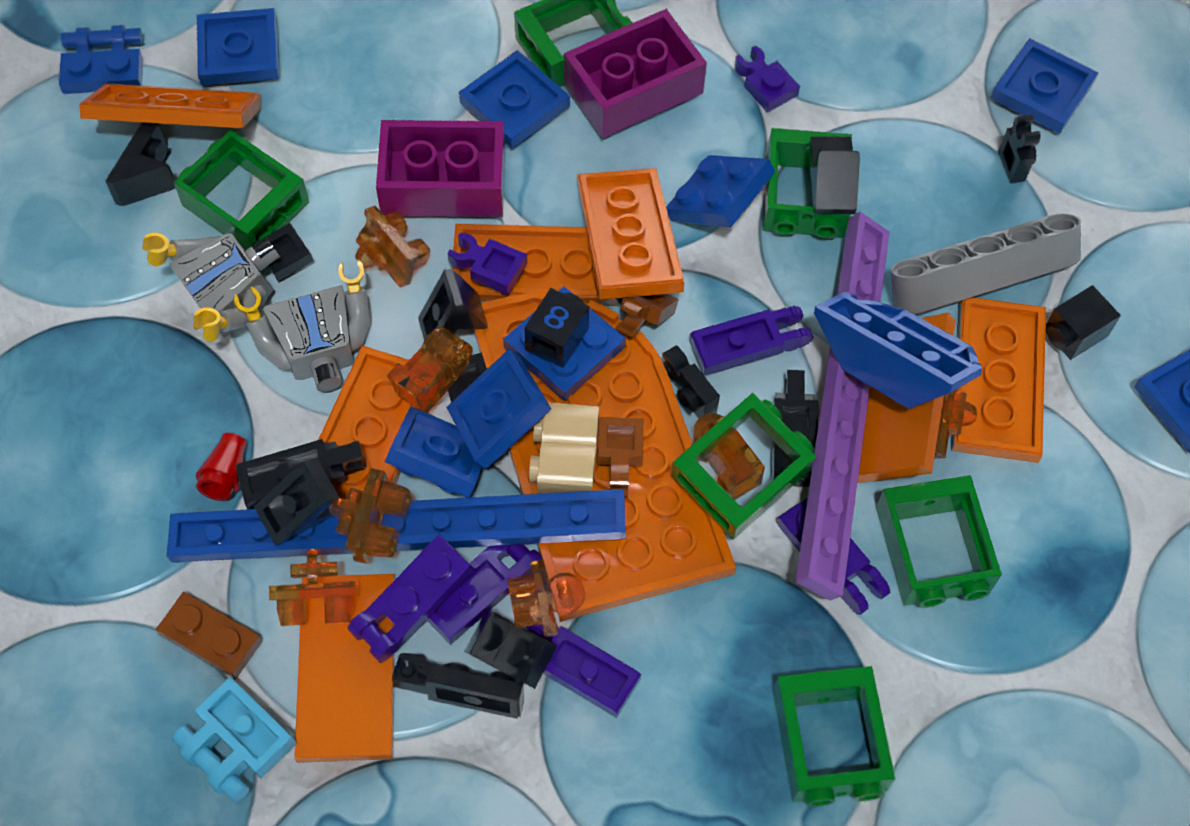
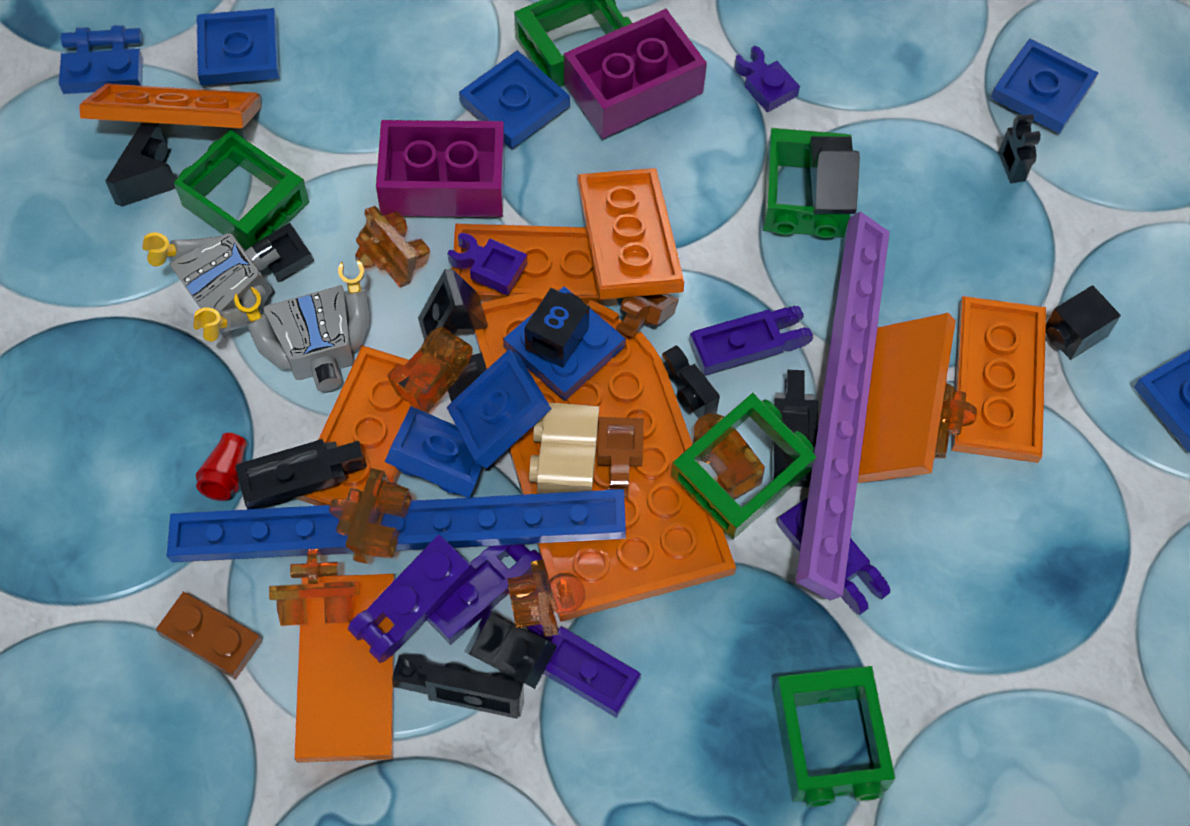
(245, 728): medium azure plate -> none
(297, 502): black slope -> none
(720, 190): blue plate -> none
(895, 350): blue wedge -> none
(929, 499): green window -> none
(986, 263): light grey beam -> none

